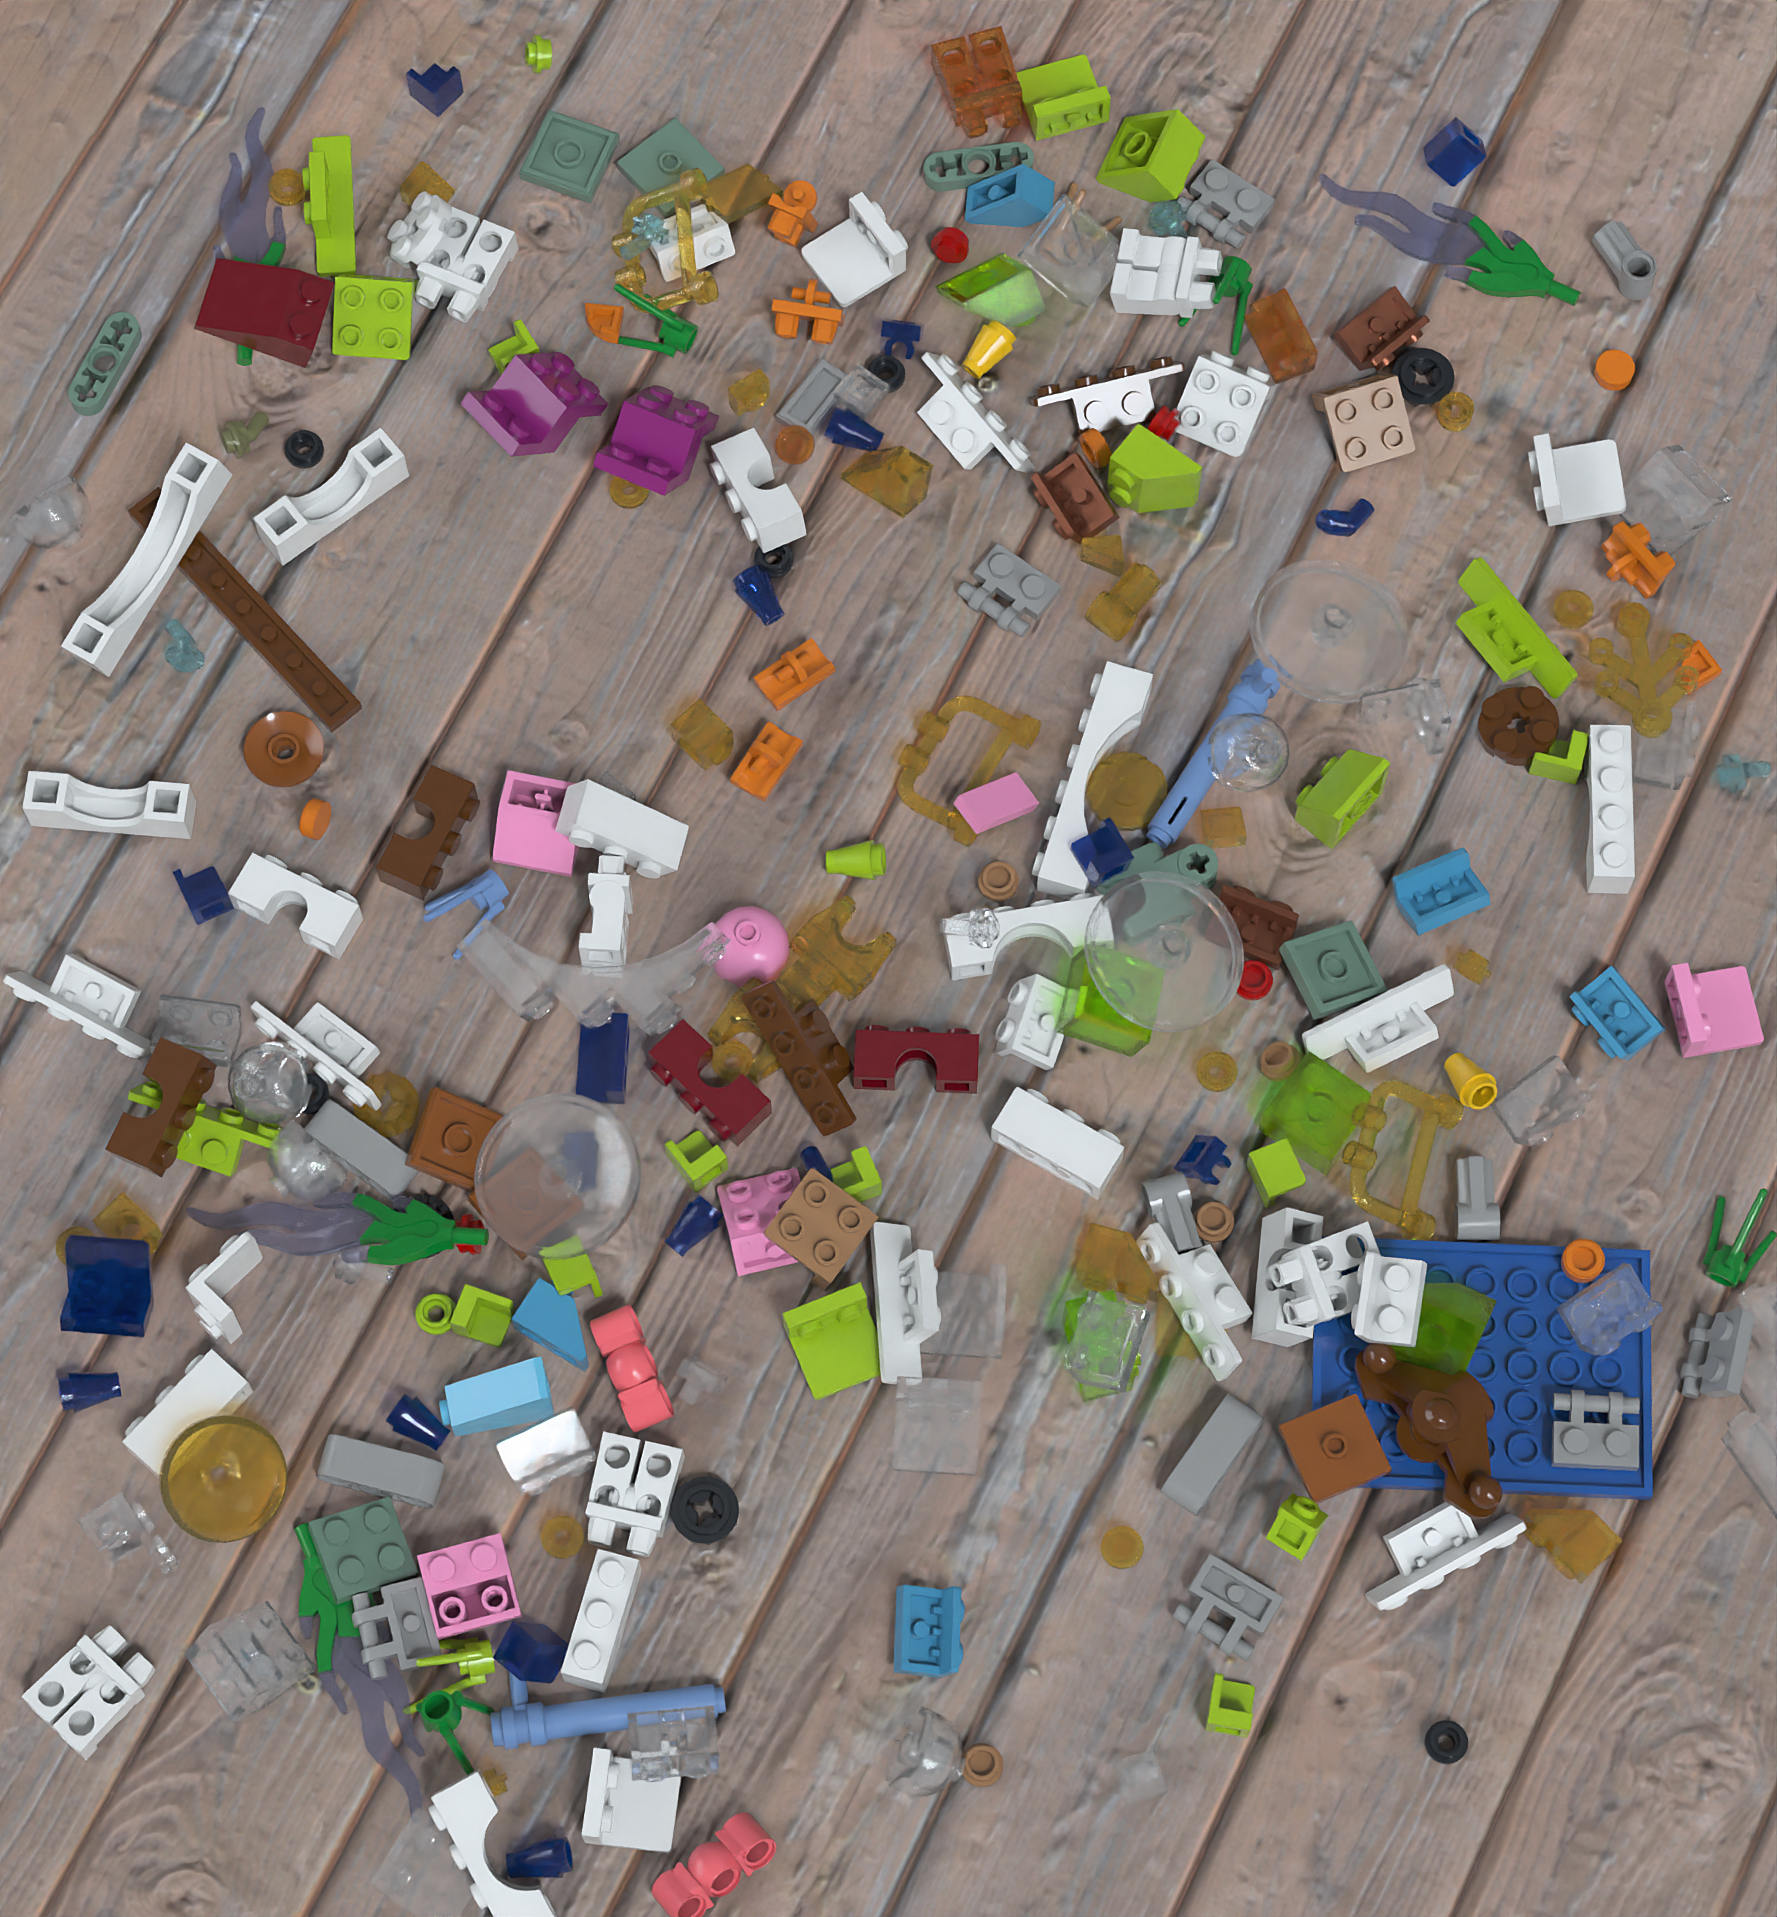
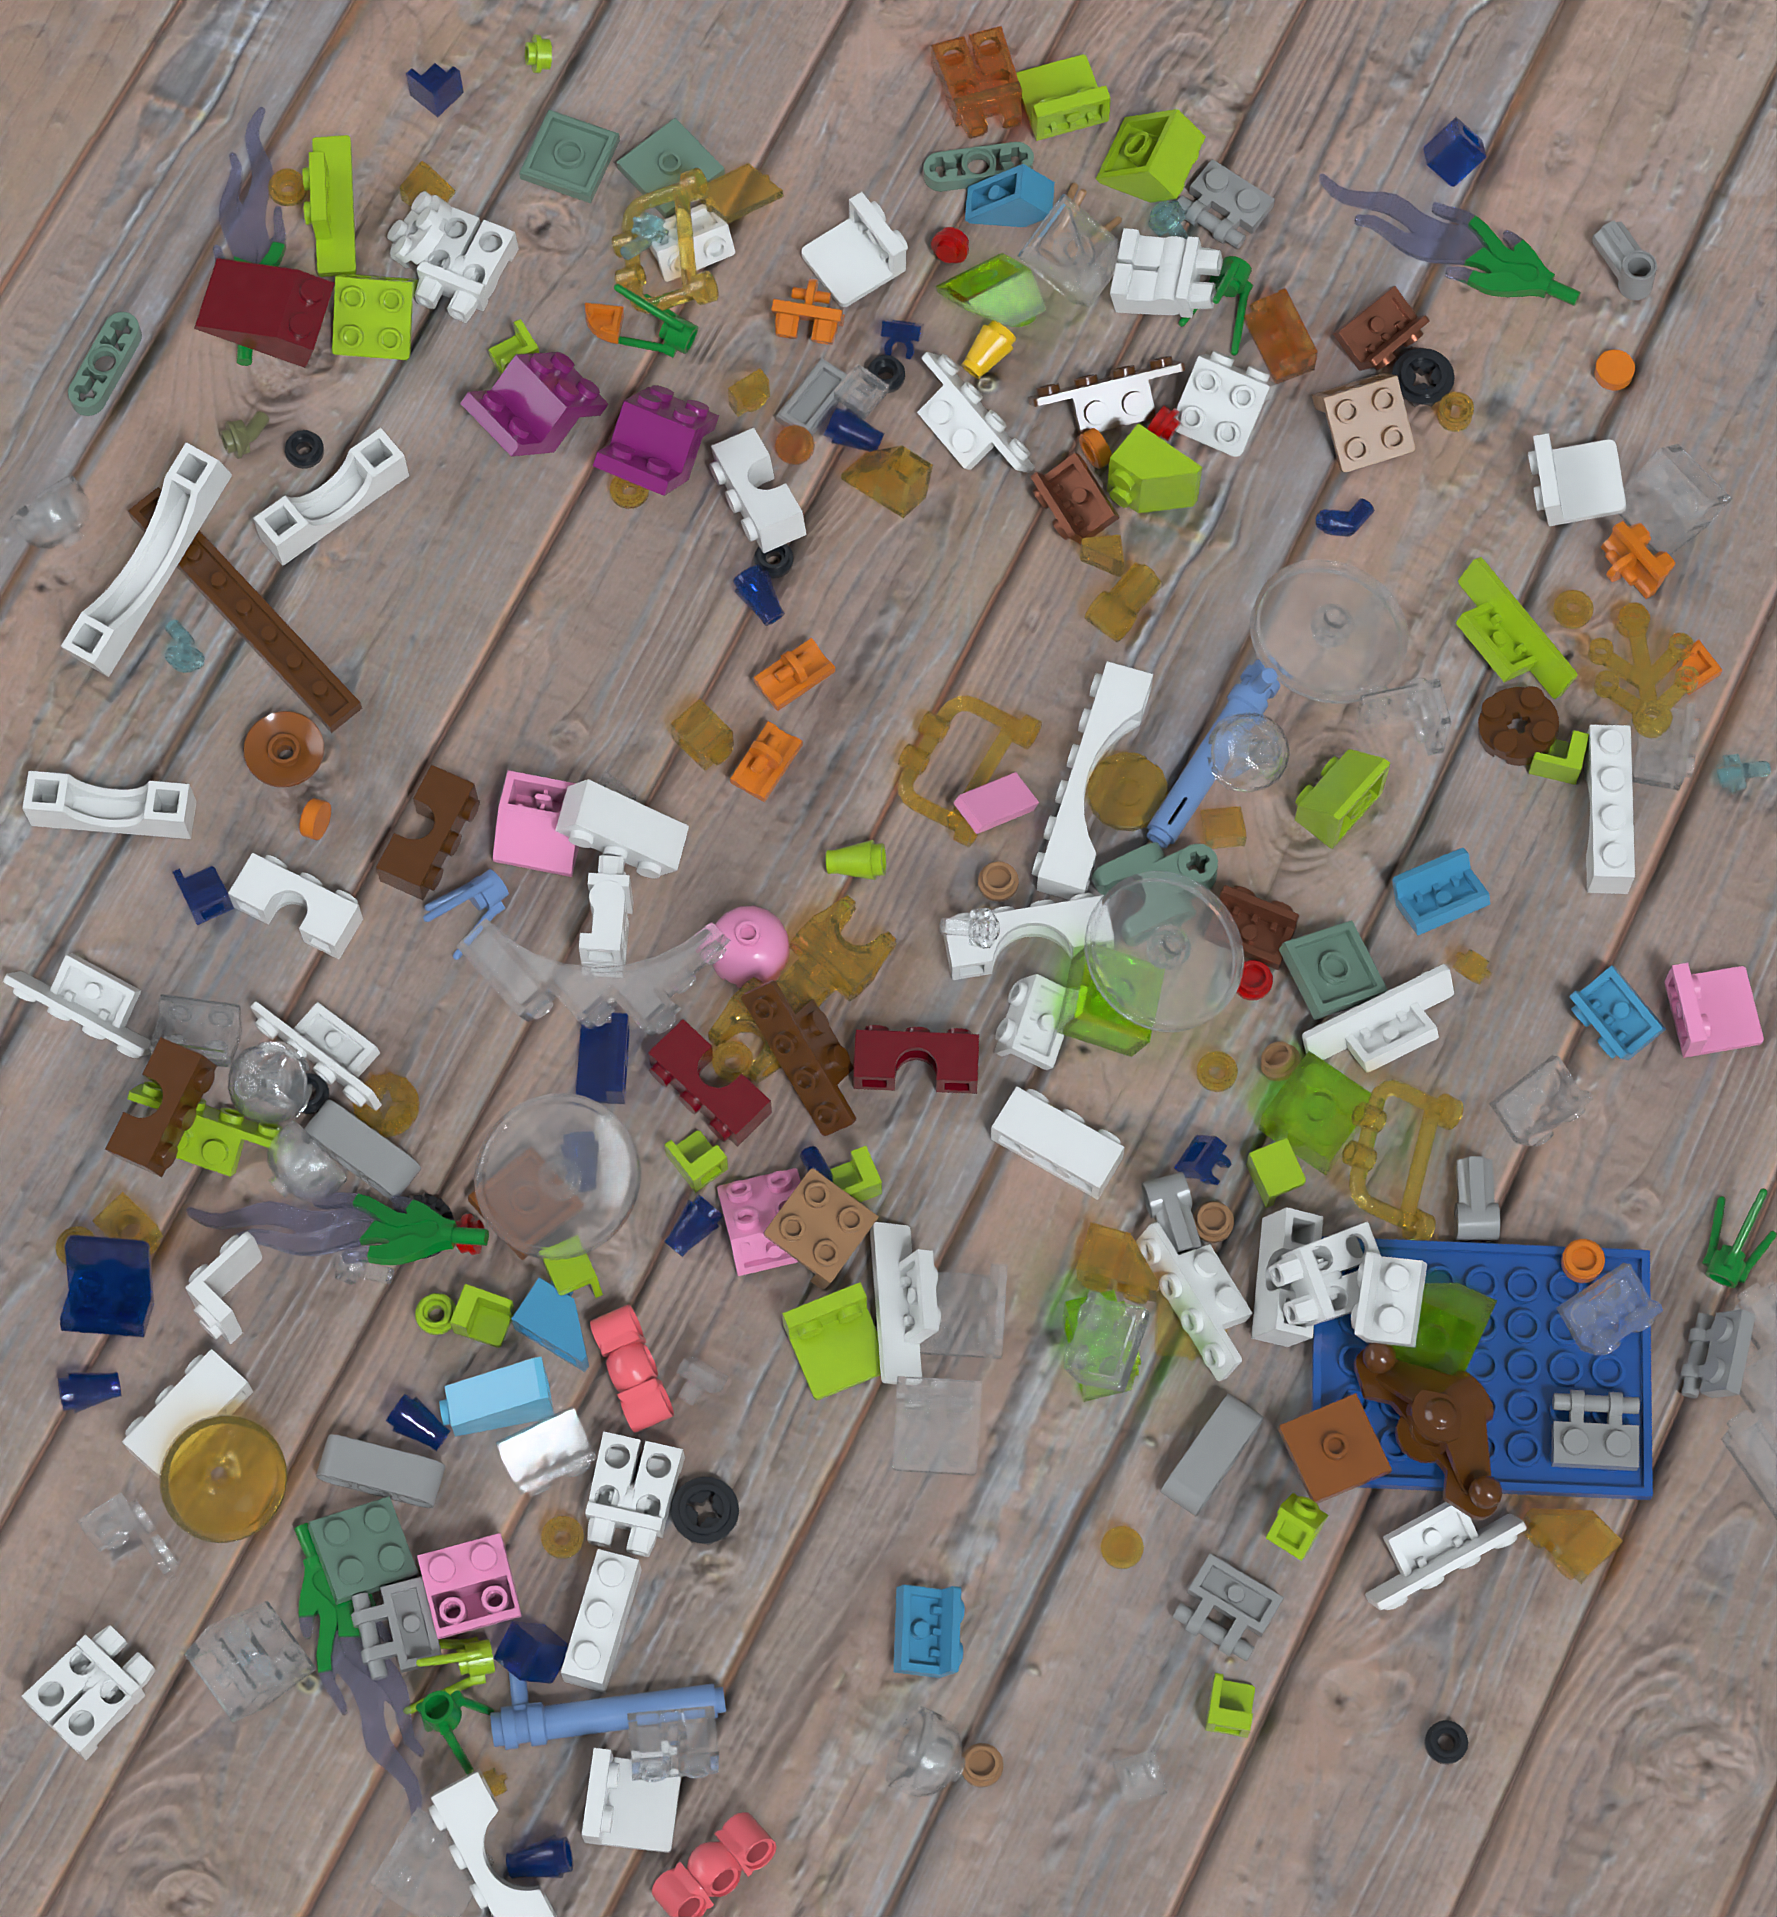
(450, 1138): dark orange plate -> none
(793, 214): orange hips -> none
(1014, 581): light grey plate -> none
(1102, 853): clear blue panel -> none
(1471, 1082): yellow cone -> none

